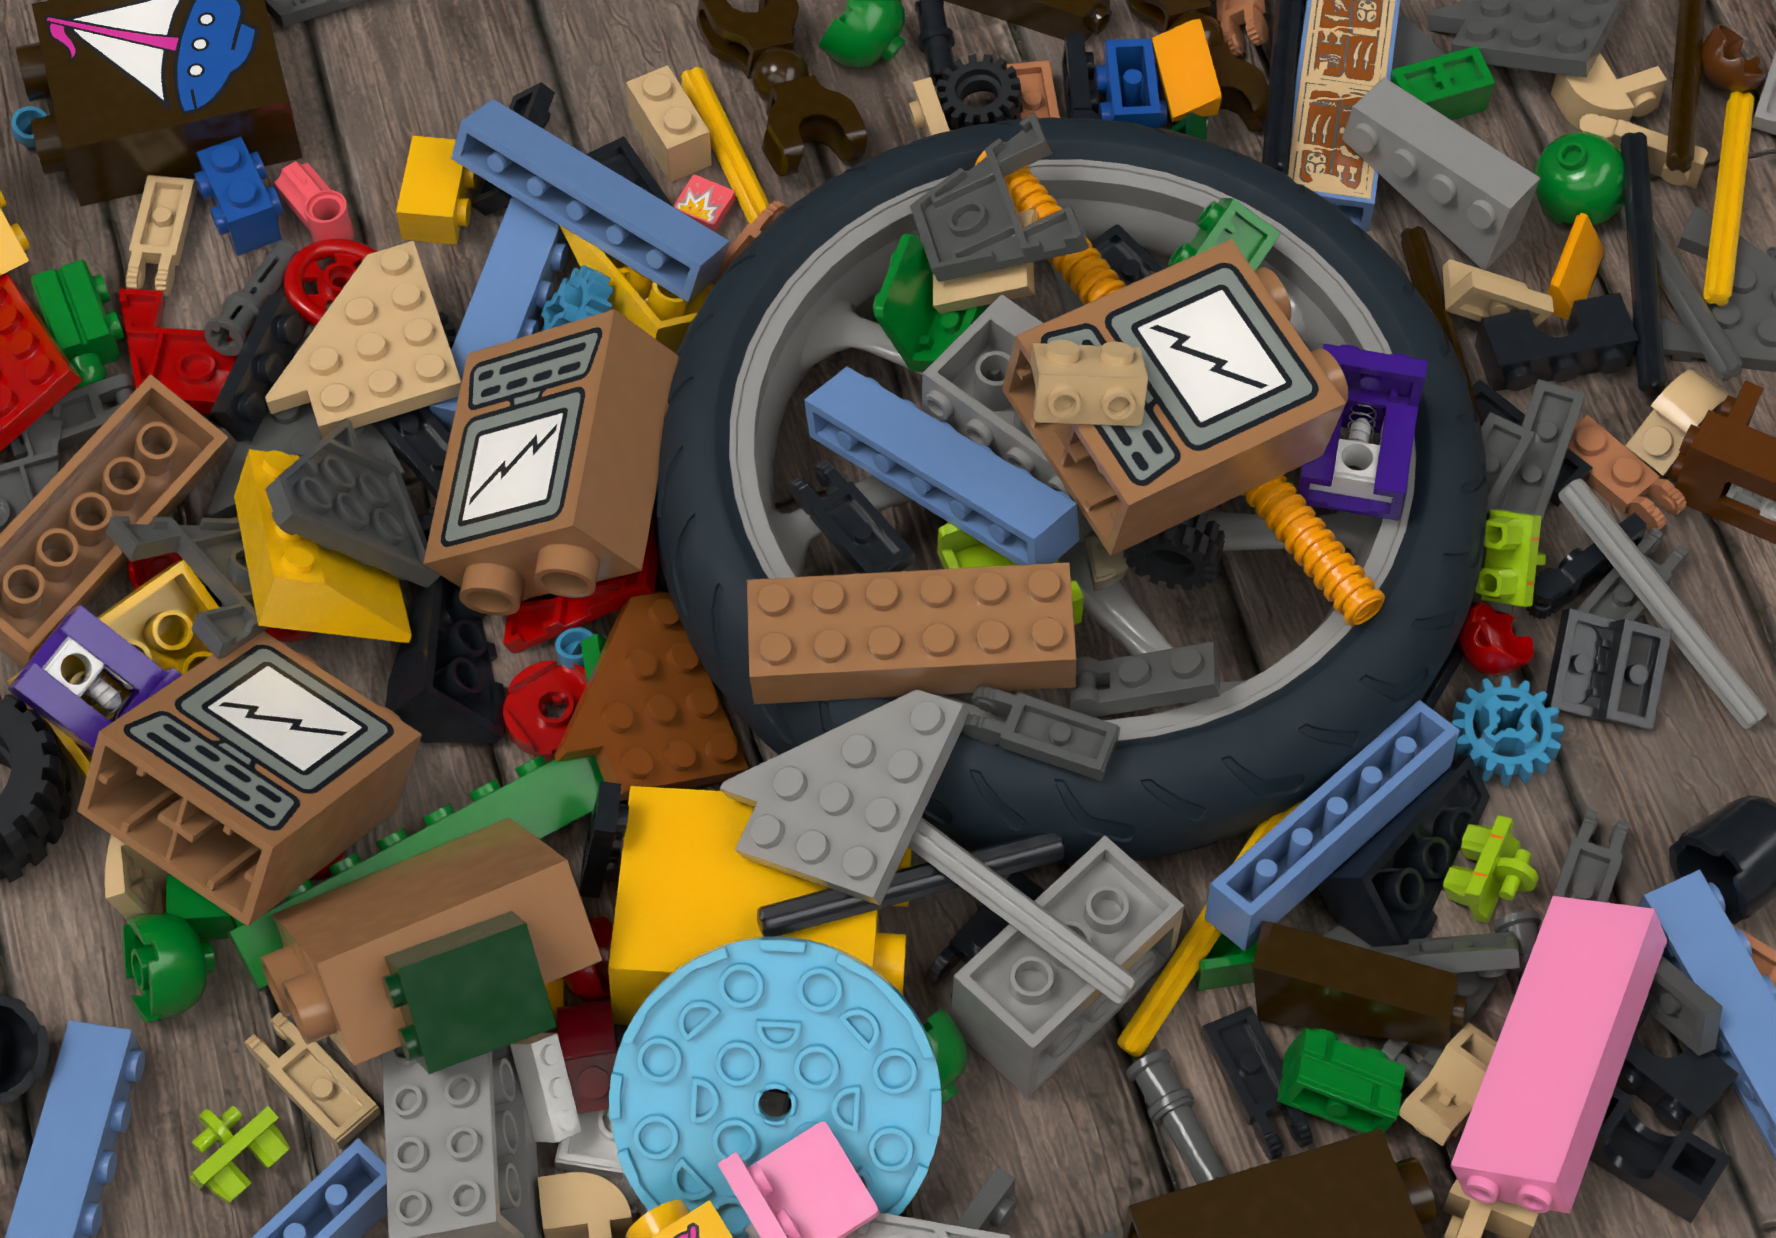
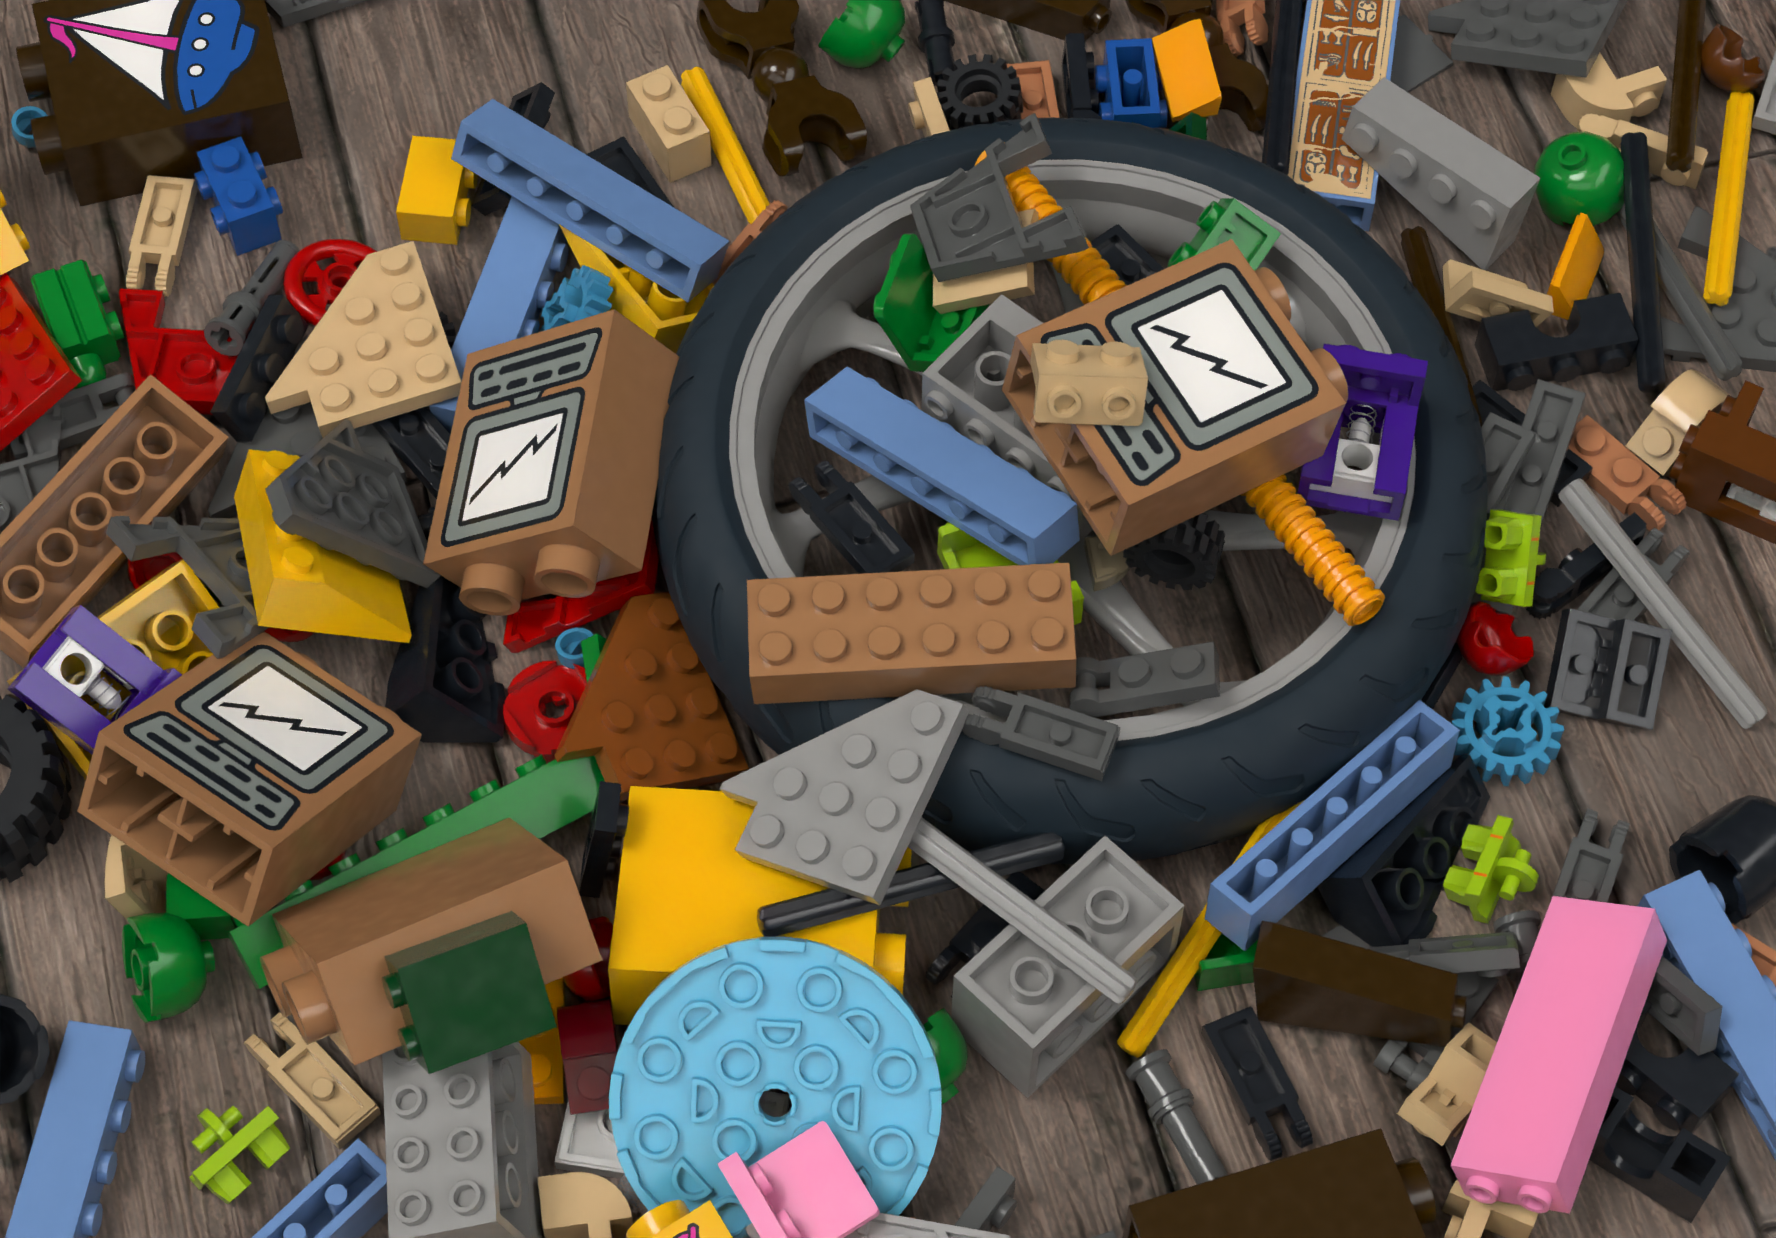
(314, 203): coral piece -> none
(546, 1087): white piece -> none
(705, 201): tile -> none
(1341, 1082): green brick -> none
(1450, 83): green hinge -> none

